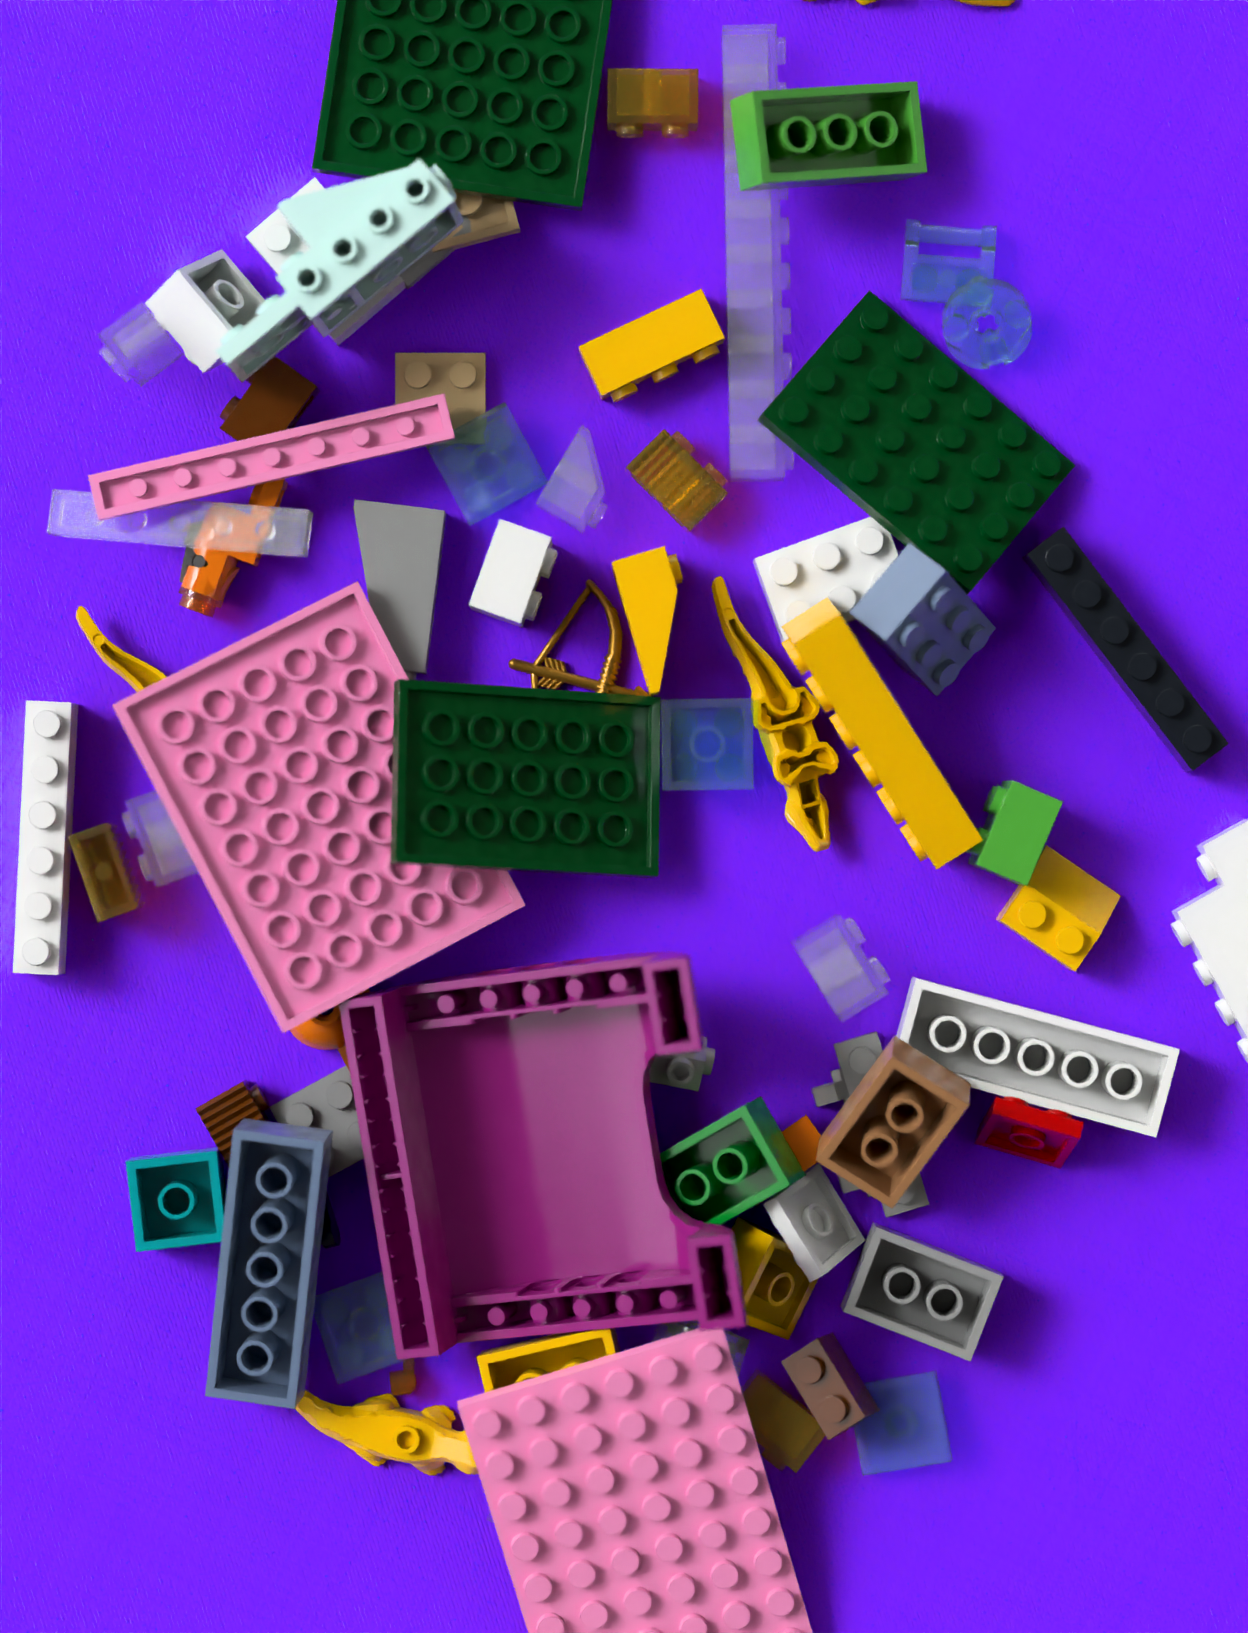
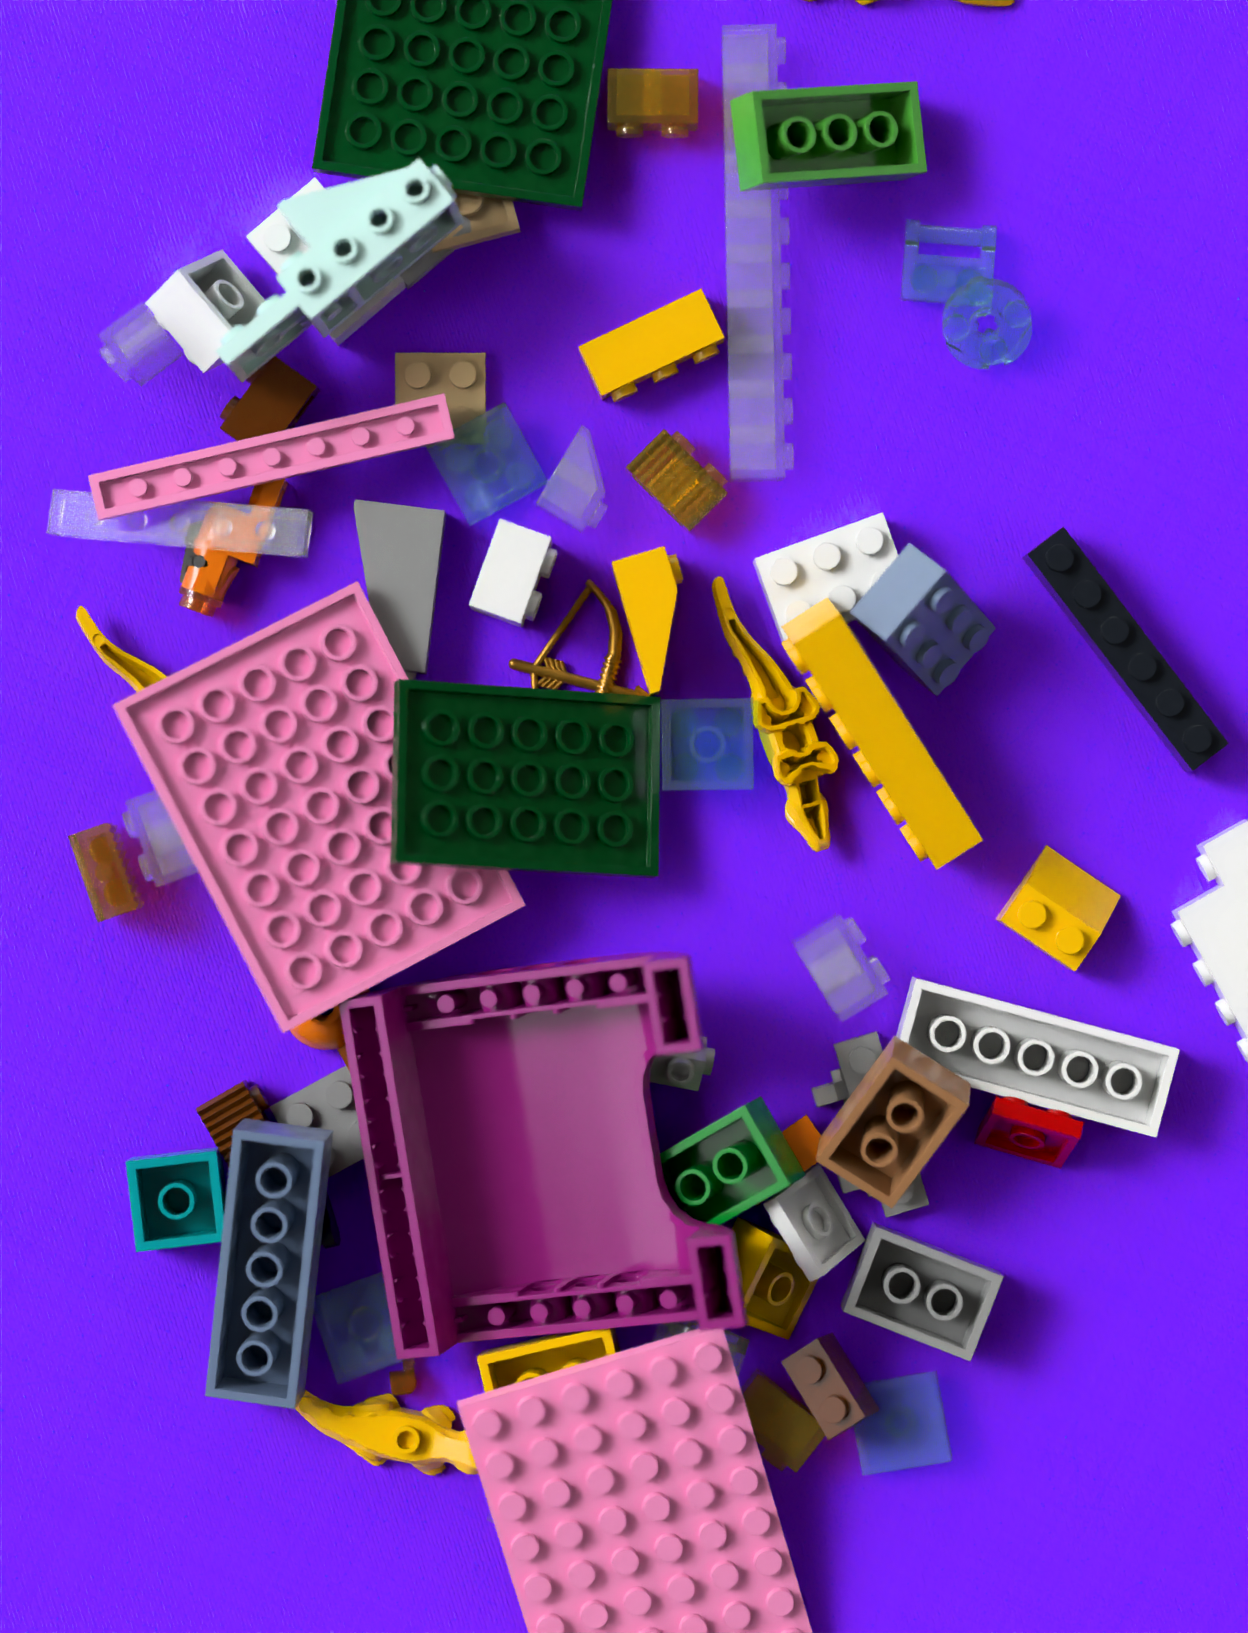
(44, 839): white brick -> none
(916, 442): dark green plate -> none
(1014, 831): bright green brick -> none

